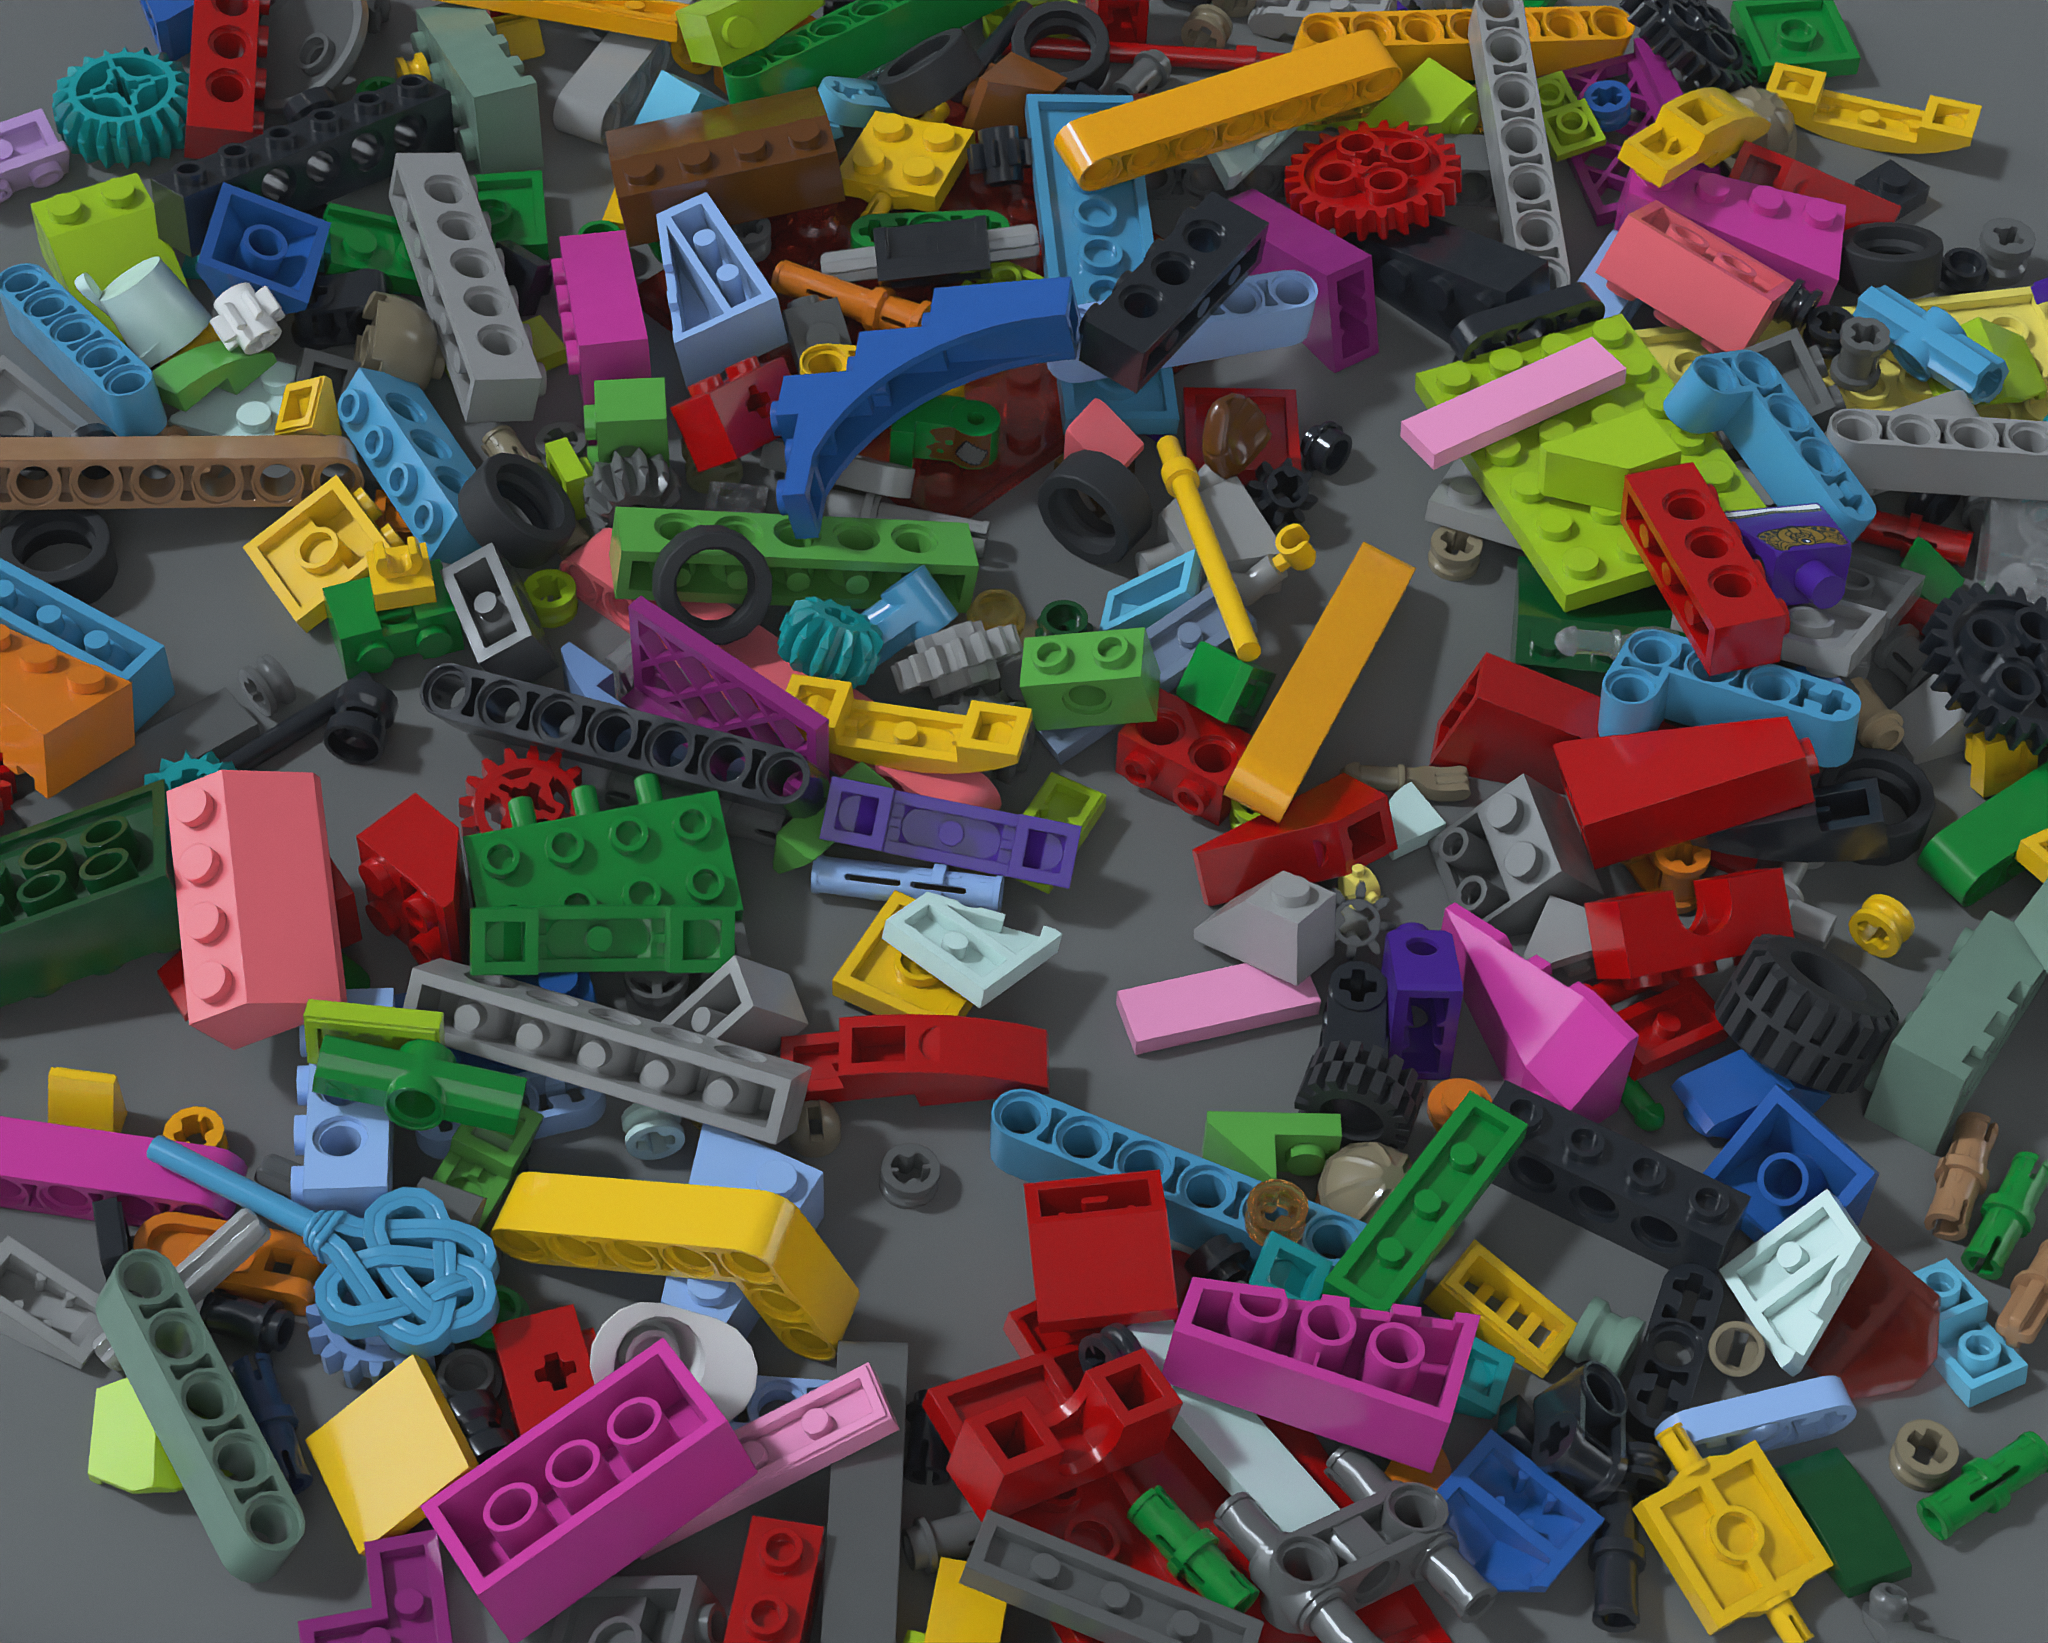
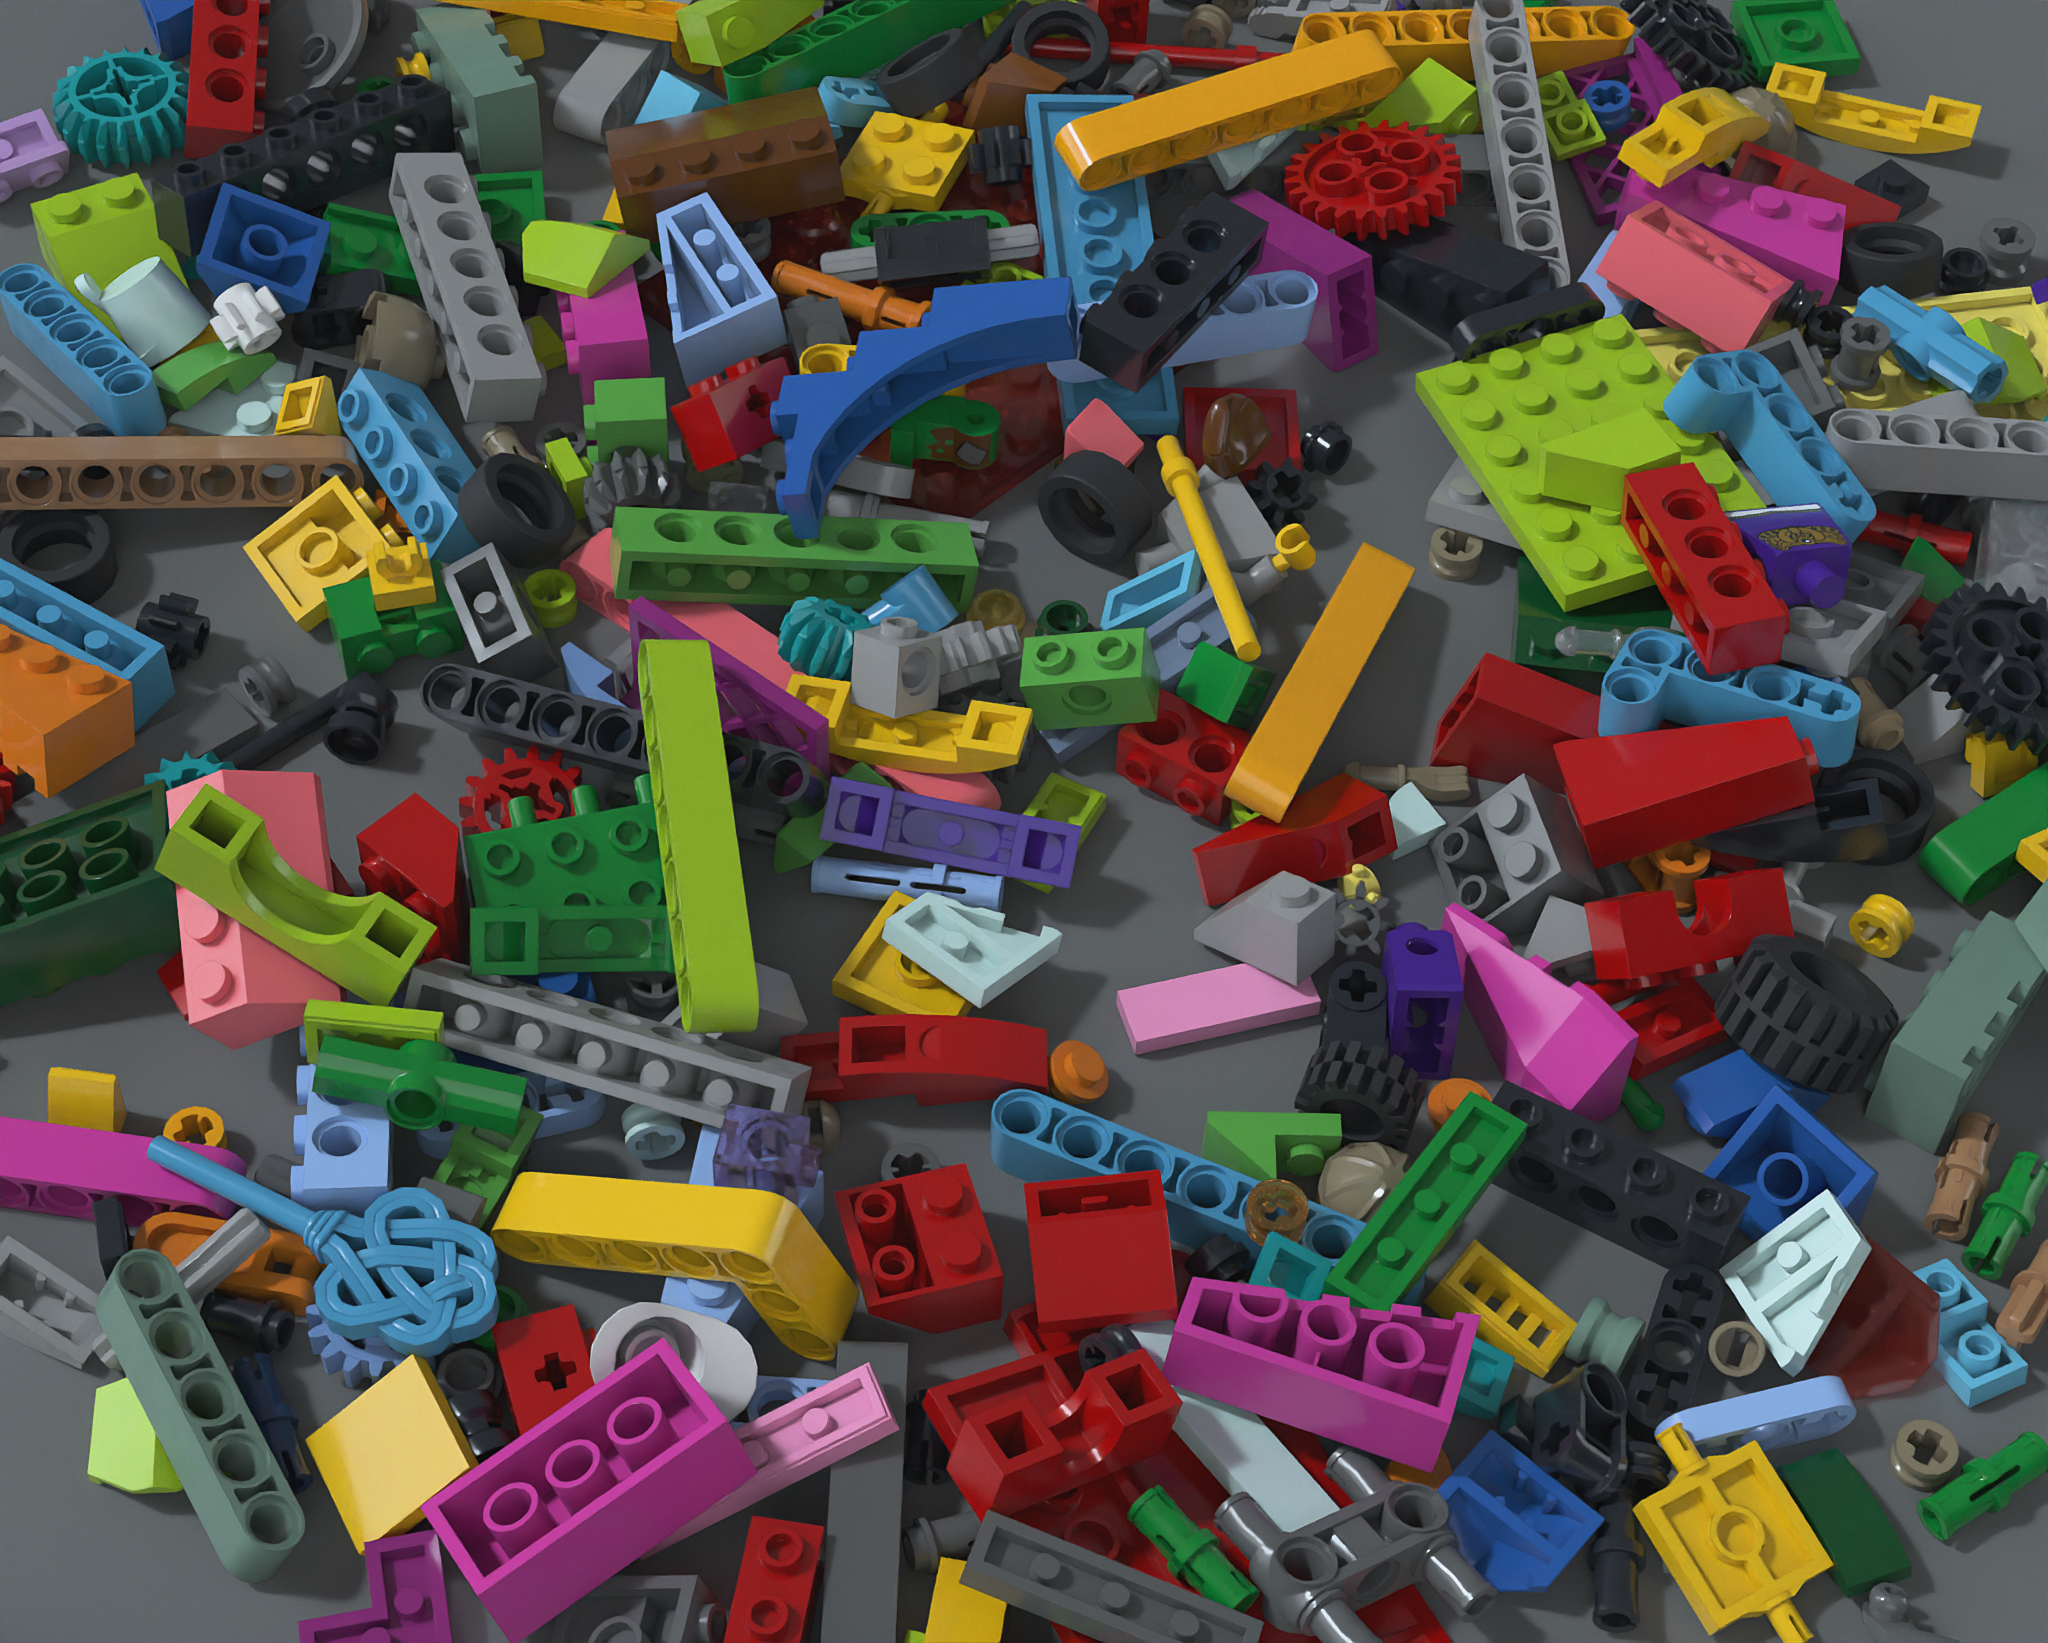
(175, 627): none -> black gear
(230, 863): none -> lime arch
(577, 255): none -> lime slope
(697, 838): none -> lime beam
(714, 537): black tyre -> none
(760, 1133): none -> clear purple brick
(896, 668): none -> light grey brick
(923, 1250): none -> red slope
(1077, 1073): none -> orange plate
(1512, 403): bright pink tile -> none

